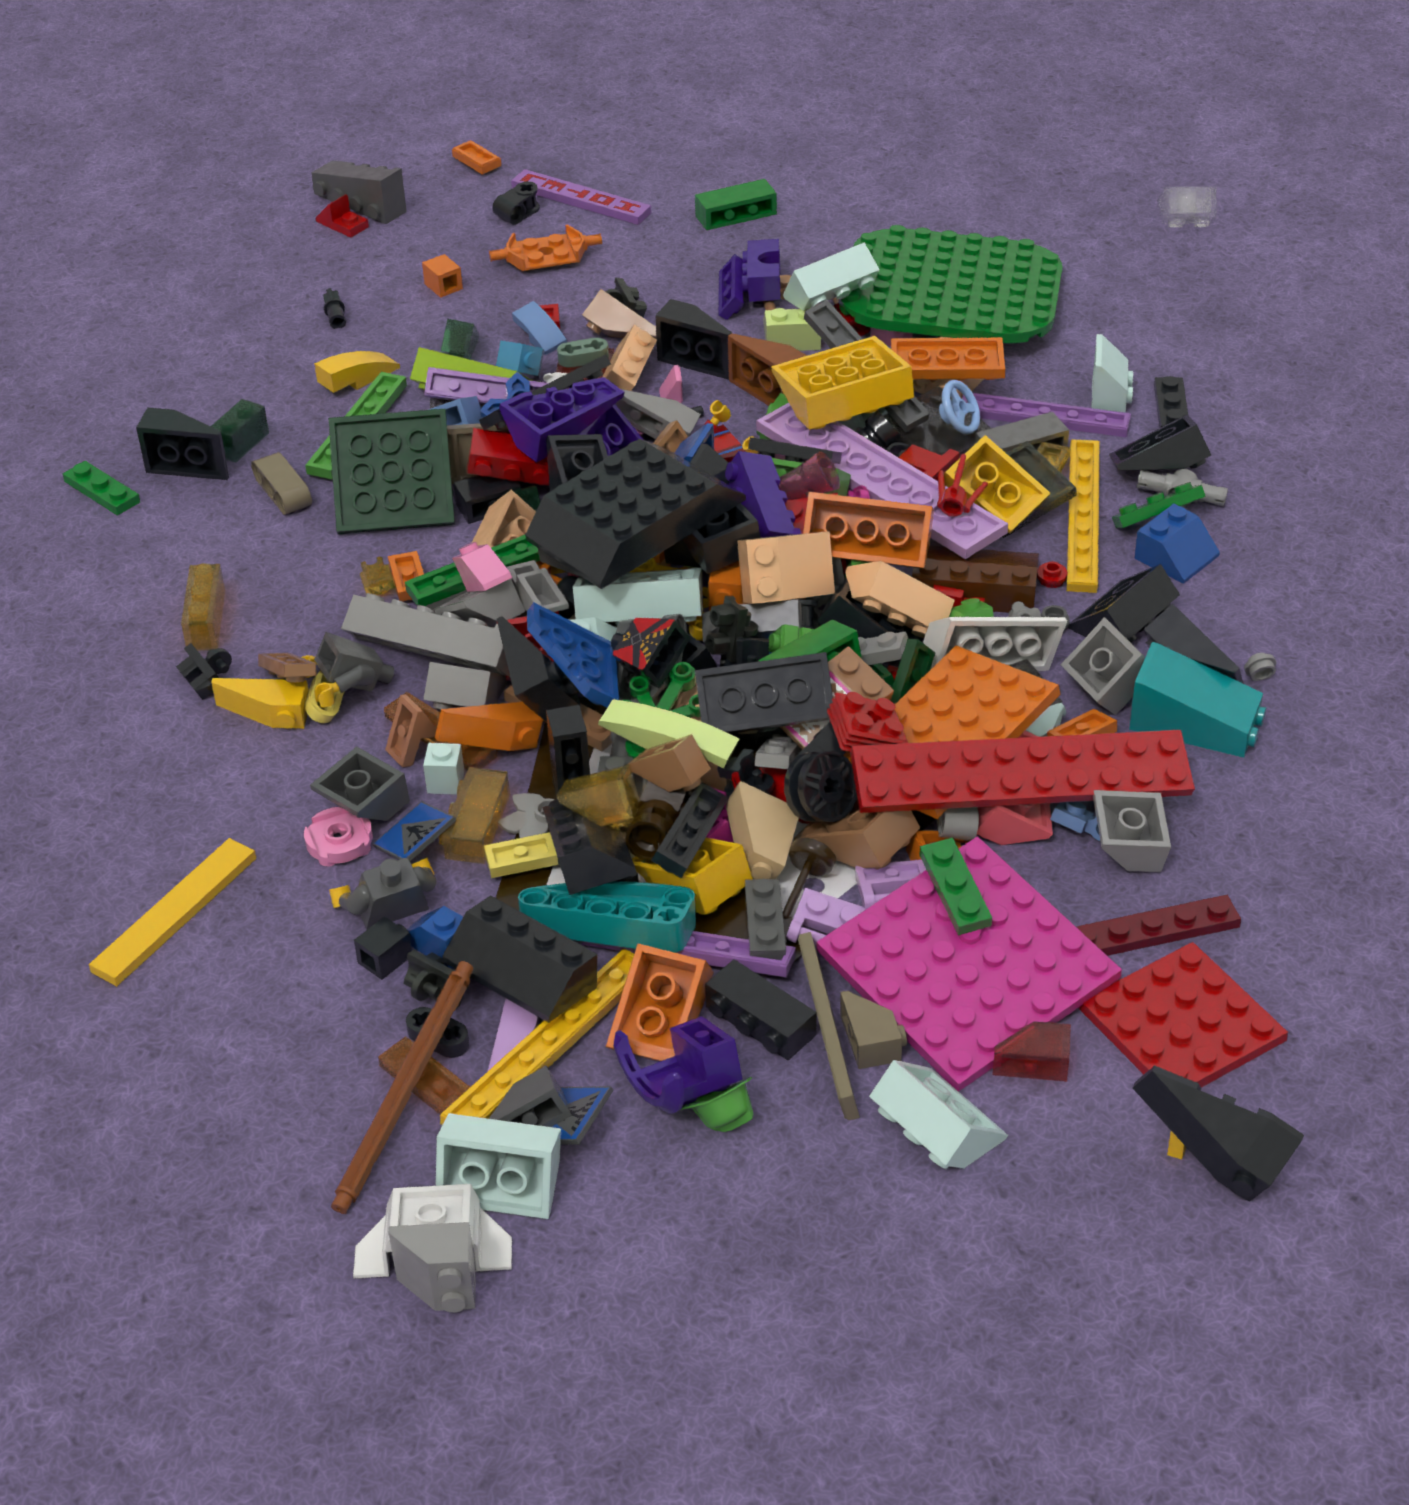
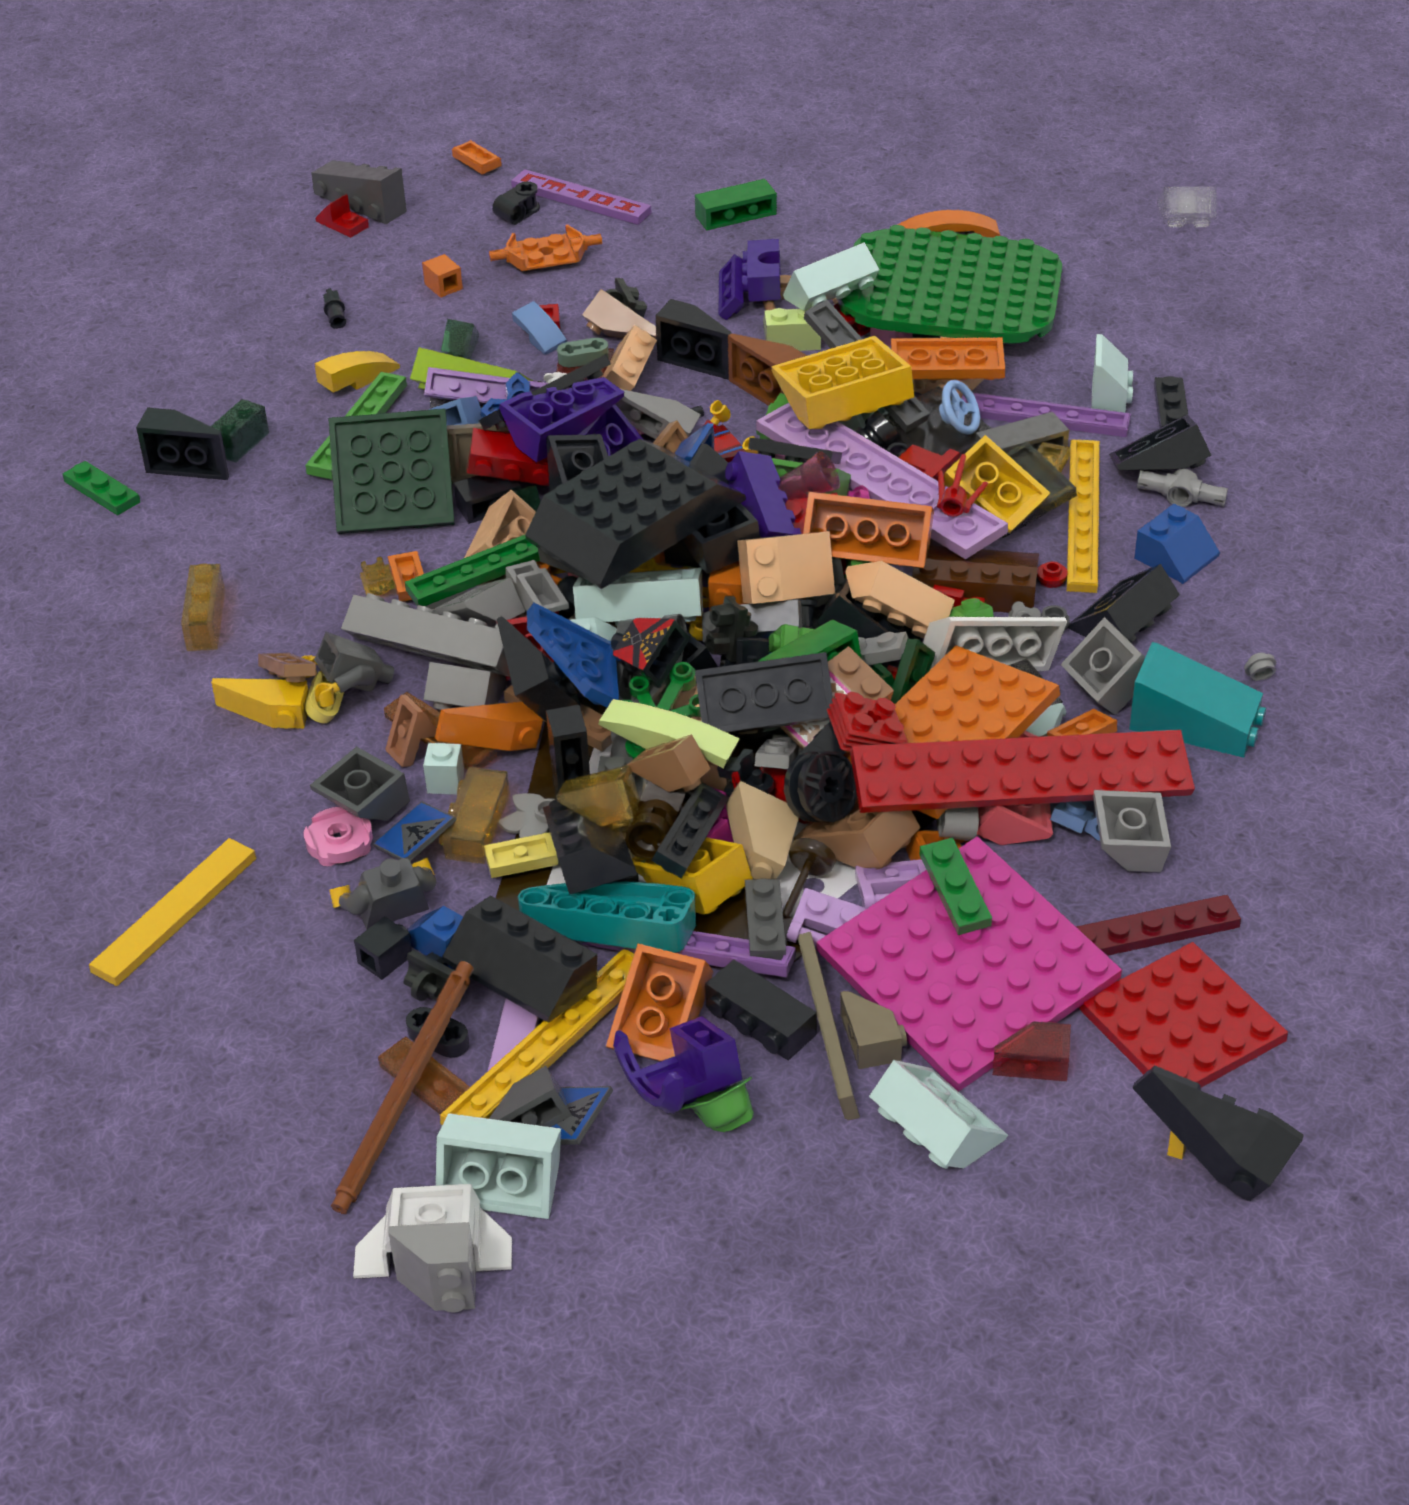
(215, 663): black hips -> none
(281, 483): dark tan beam -> none
(480, 567): bright pink slope -> none
(520, 358): dark azure slope -> none
(672, 385): bright pink slope -> none
(955, 221): none -> orange slope
(1157, 504): green plate -> none
(1182, 636): black slope -> none

